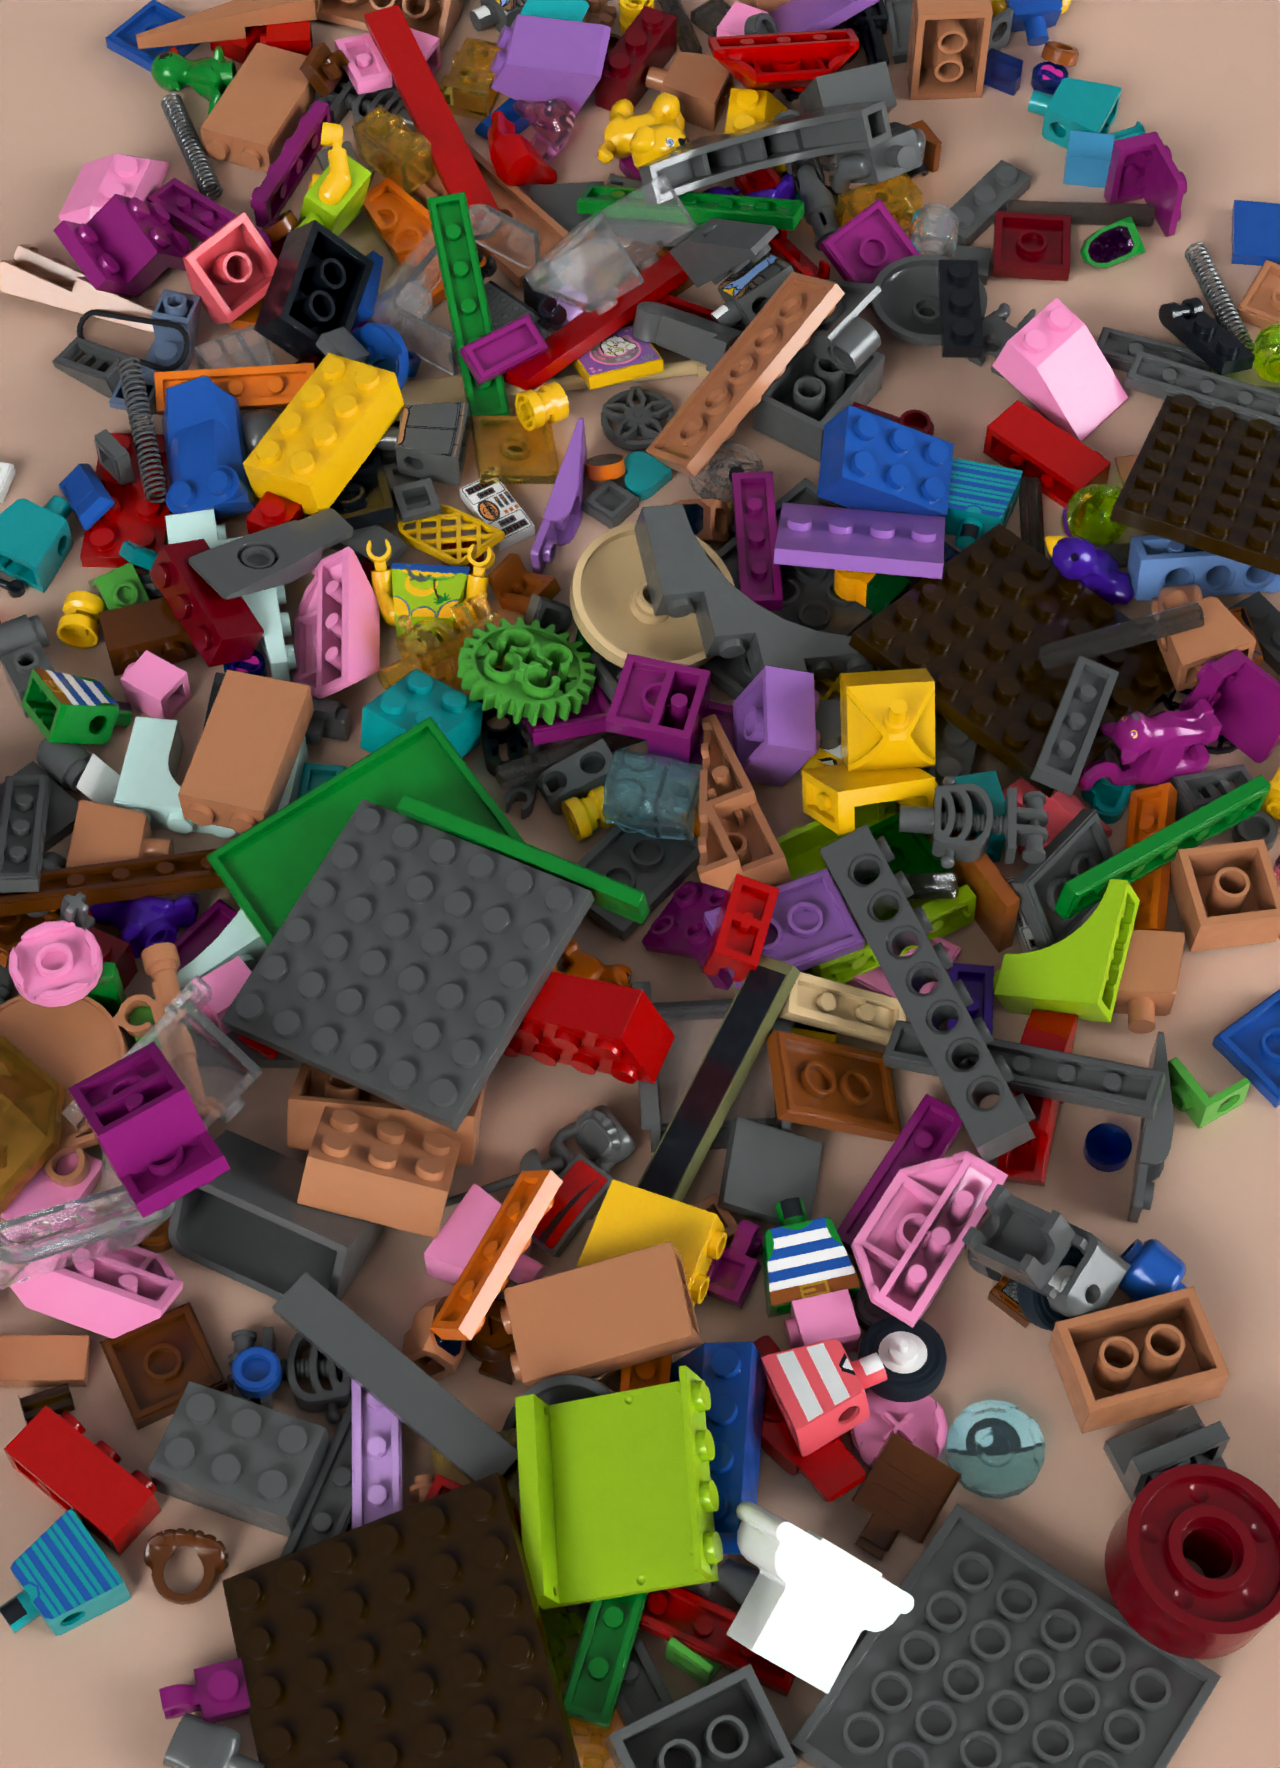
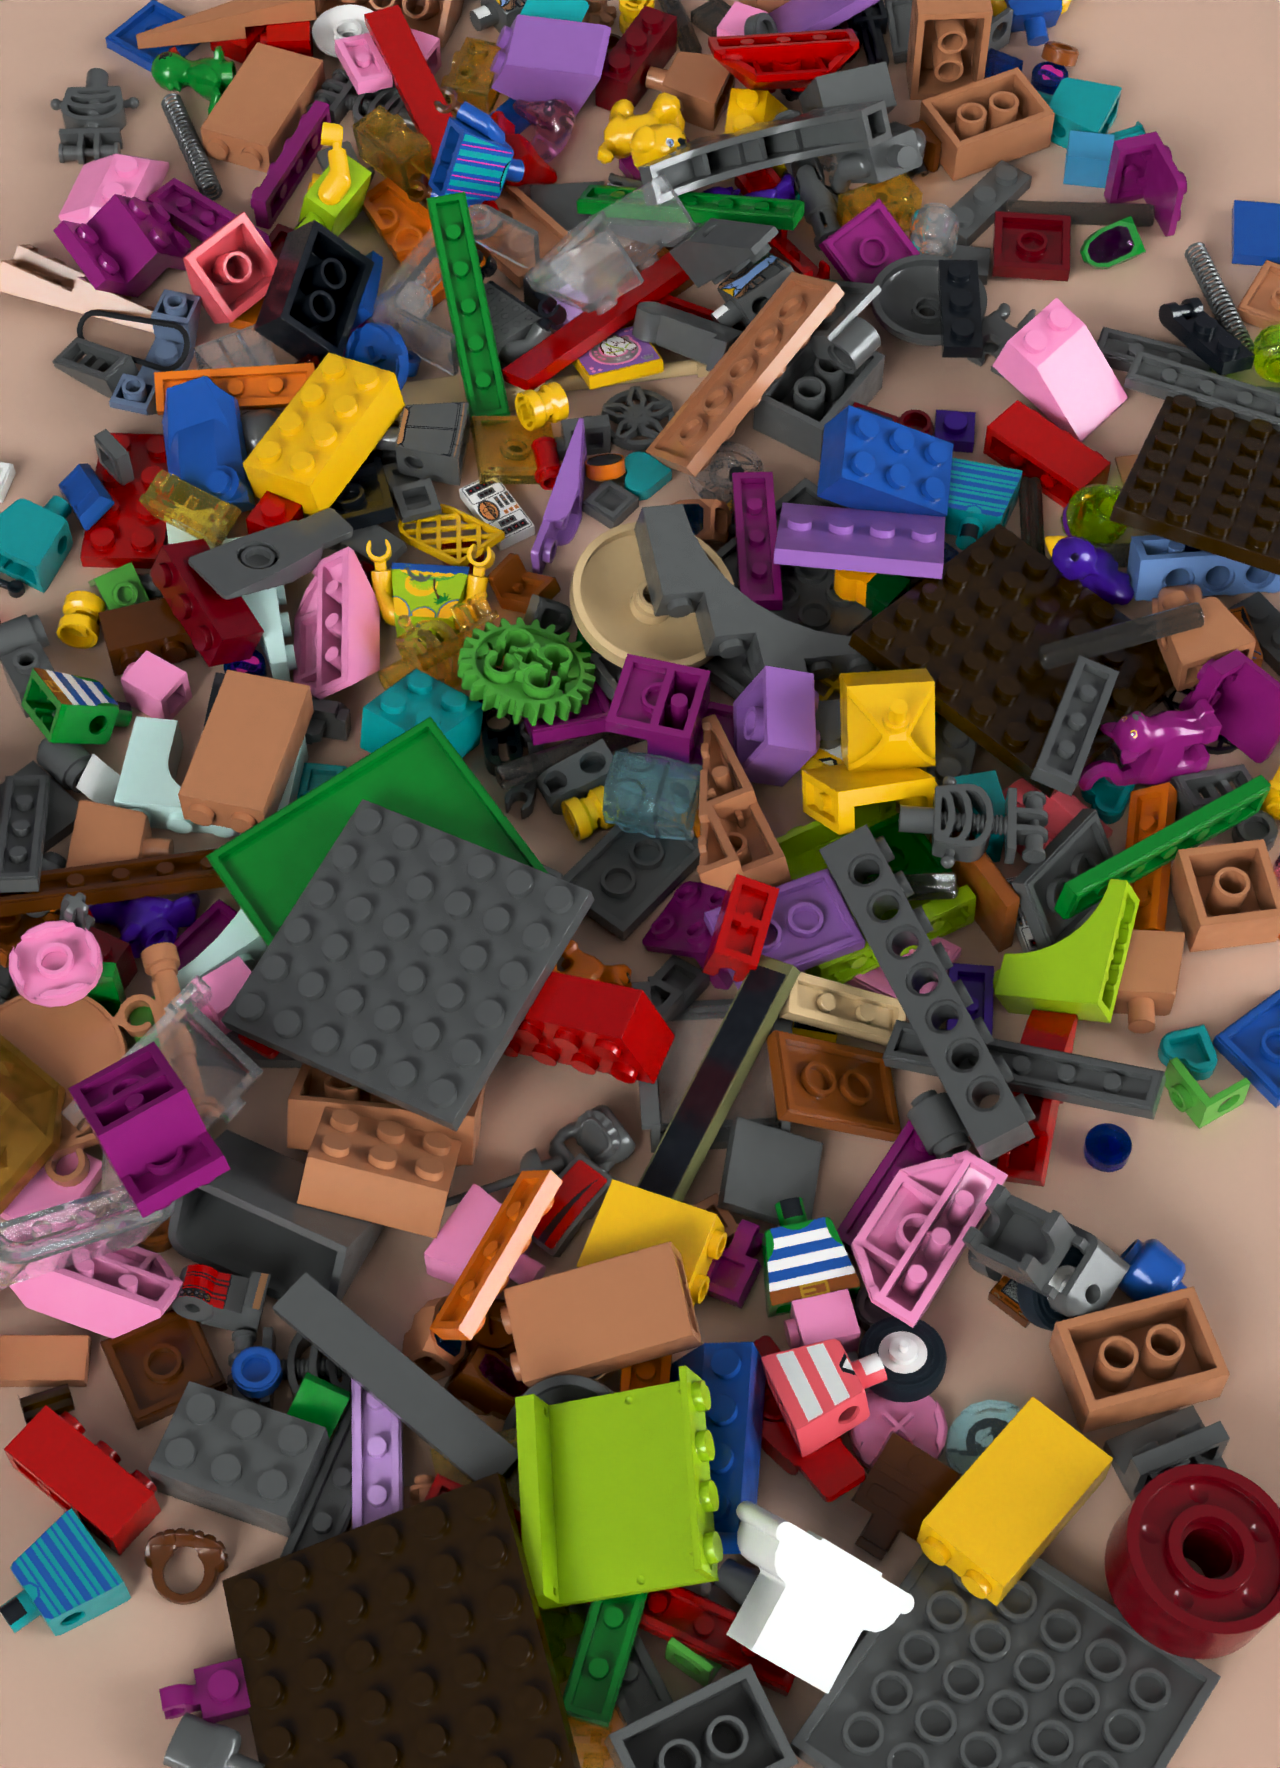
(92, 119): none -> dark grey torso
(134, 428): dark grey piece -> none
(138, 554): teal tile -> none
(189, 508): none -> clear yellow hinge
(221, 1298): none -> dark grey leg
(281, 226): dark orange tile -> none
(319, 1402): none -> green tile
(324, 68): reddish brown tile -> none
(338, 23): none -> white dish
(342, 343): dark grey tile -> none
(470, 157): none -> blue torso
(485, 1383): none -> reddish brown rock
(503, 349): magenta tile -> none
(546, 461): none -> red pin
(596, 432): none -> dark grey bracket
(606, 891): green tile -> none
(676, 987): none -> dark grey slope
(938, 1124): none -> dark grey brick
(956, 428): none -> dark purple plate
(988, 123): none -> nougat brick
(1013, 1501): none -> yellow brick
(1153, 1140): dark grey piece -> none
(1192, 1048): none -> teal tile

